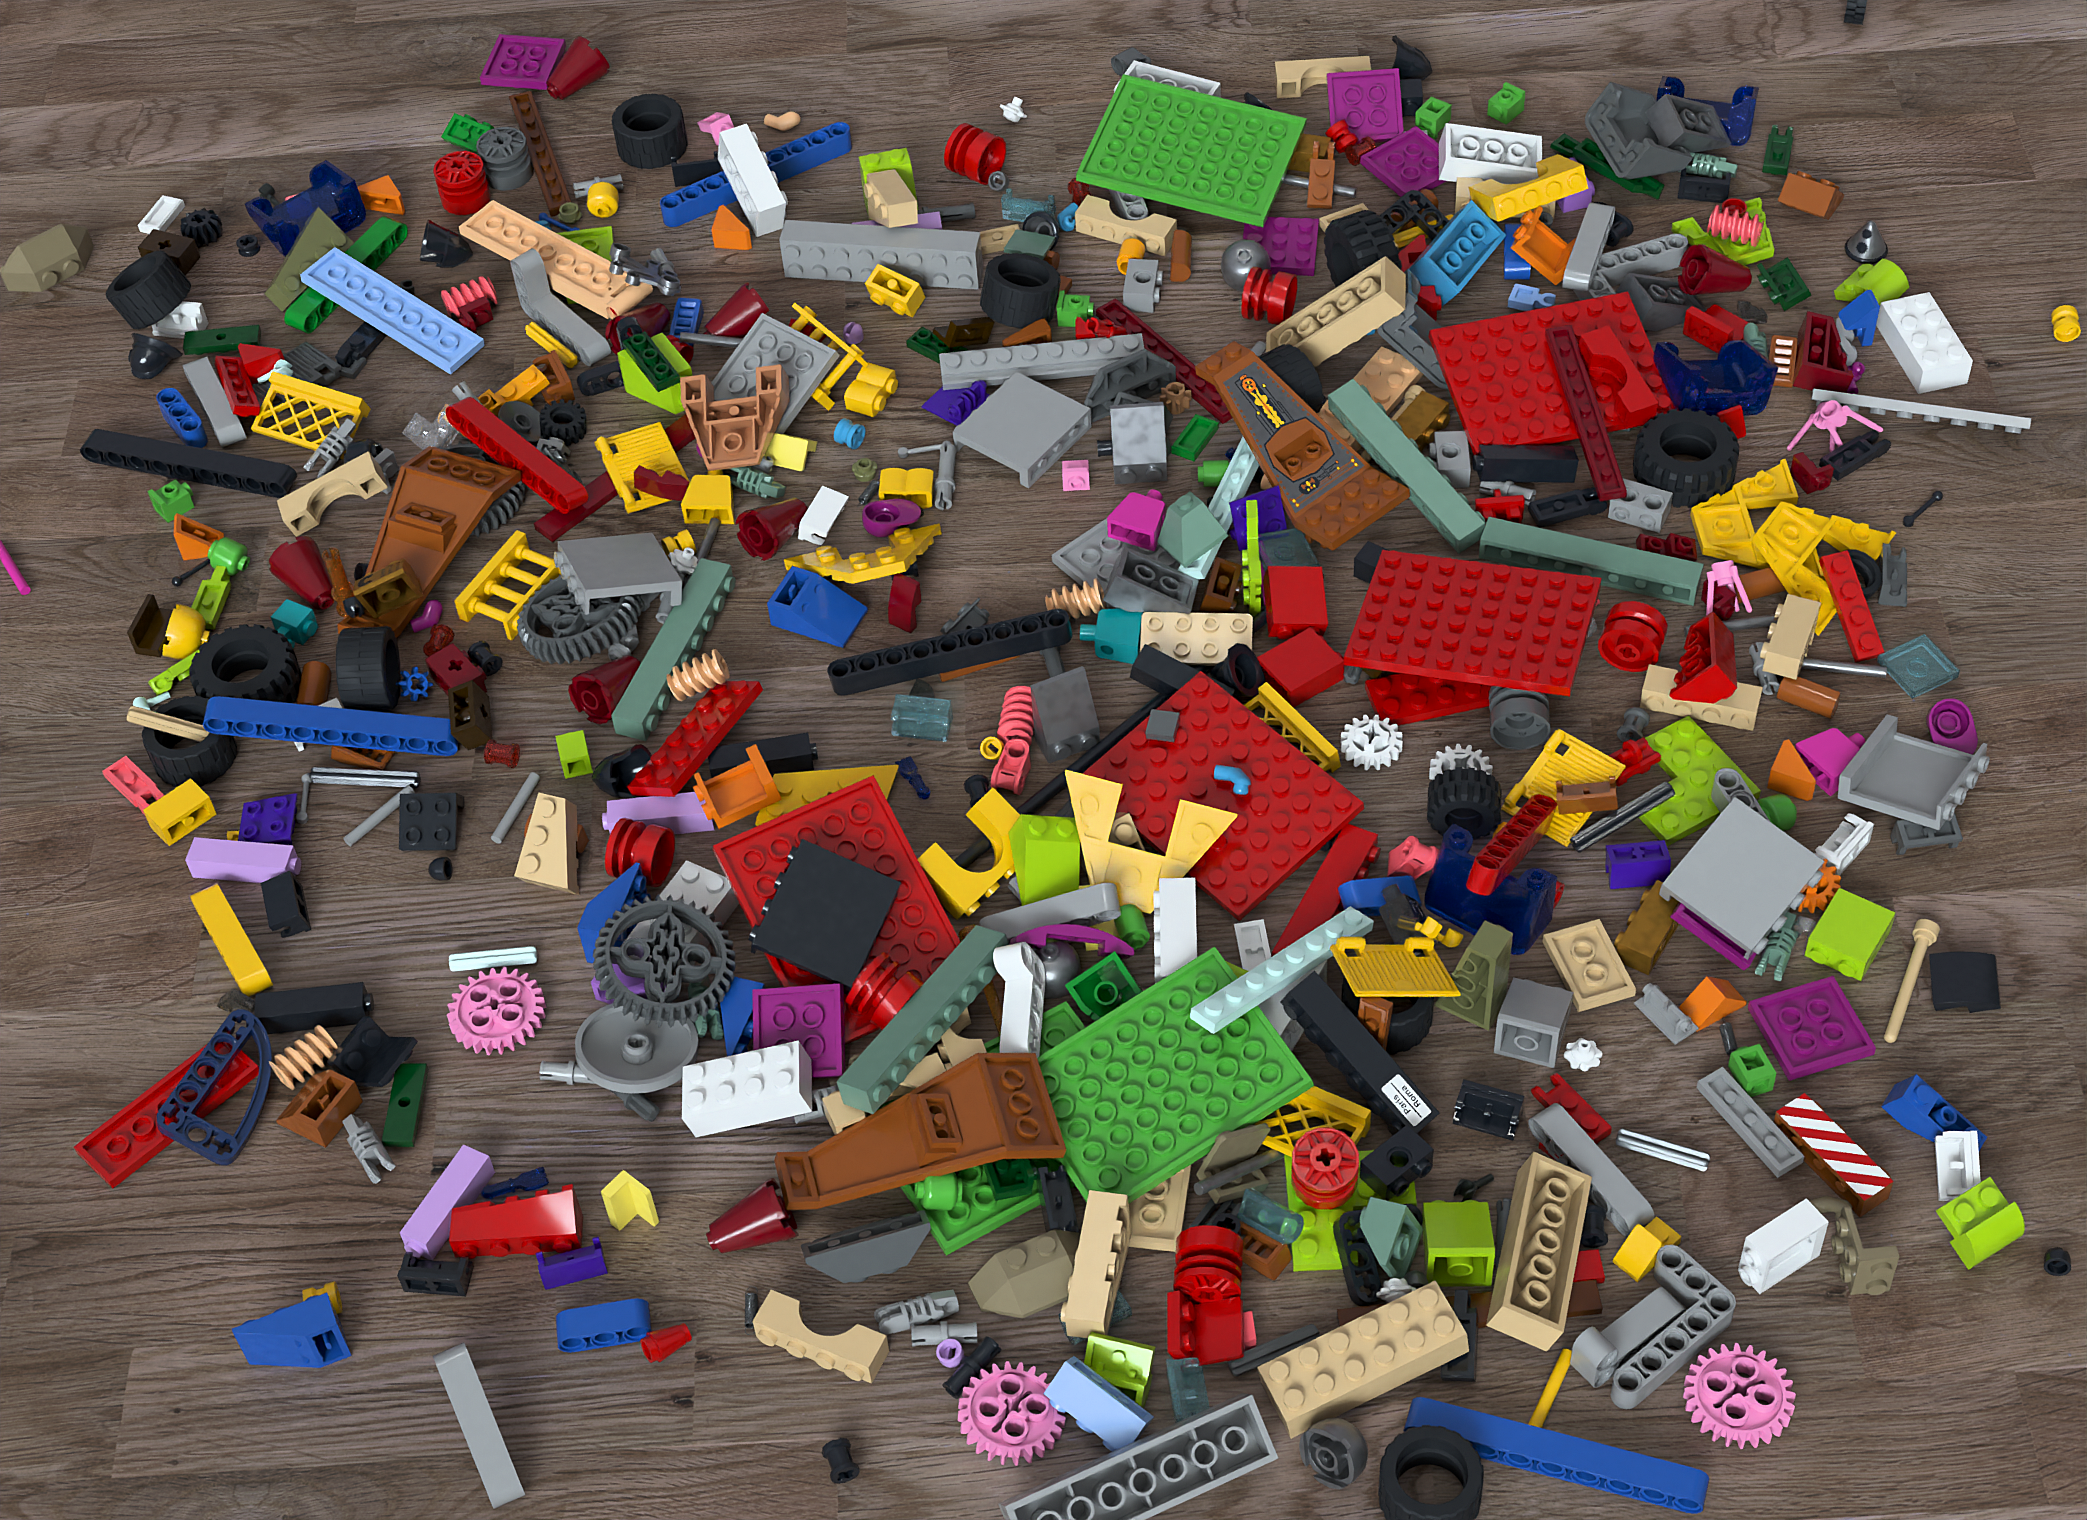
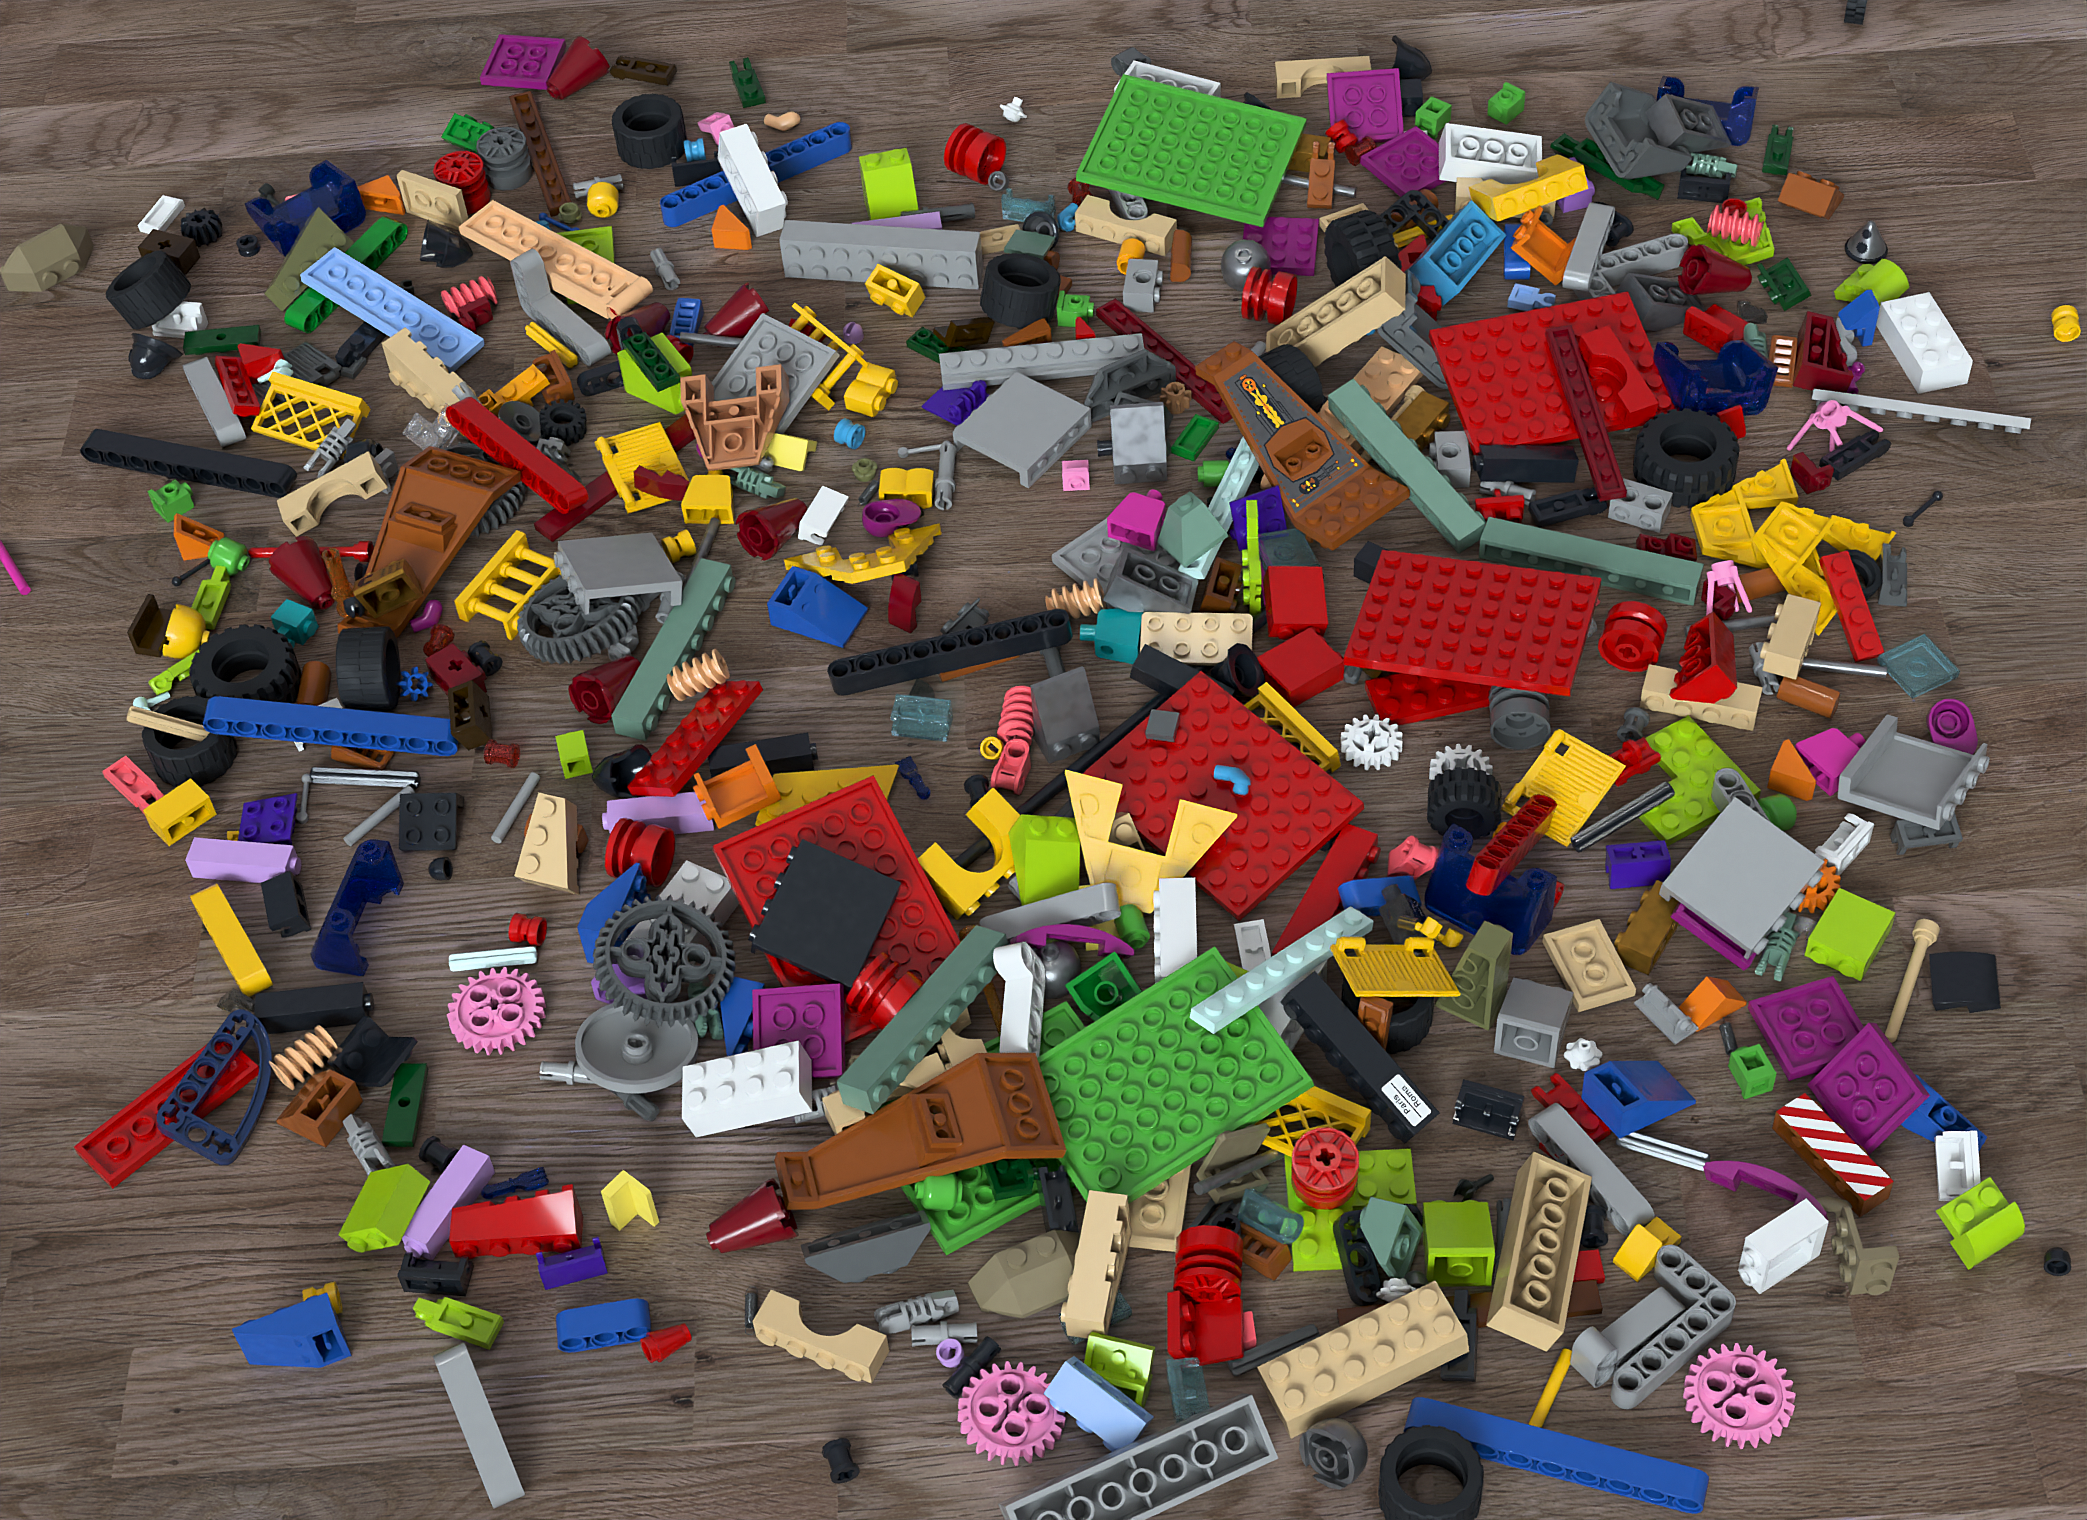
(182, 418): blue beam -> none
(360, 551): none -> red piece
(368, 878): none -> clear blue windscreen
(384, 1208): none -> lime brick
(419, 373): none -> tan wedge
(432, 200): none -> tan plate
(437, 1153): none -> black bush
(460, 1320): none -> lime hinge
(527, 929): none -> red wheel
(637, 273): flat silver plant -> none
(643, 70): none -> dark brown hinge
(683, 561): white plant -> none
(694, 150): none -> dark azure wheel
(747, 84): none -> dark green hinge
(890, 199): tan wedge -> none
(1104, 328): red pin -> none
(1402, 1148): black brick -> none
(1587, 797): dark orange hinge -> none
(1633, 1094): none -> blue slope
(1731, 1173): none -> magenta slope
(1750, 1122): light grey plate -> none
(1868, 1088): none -> magenta plate

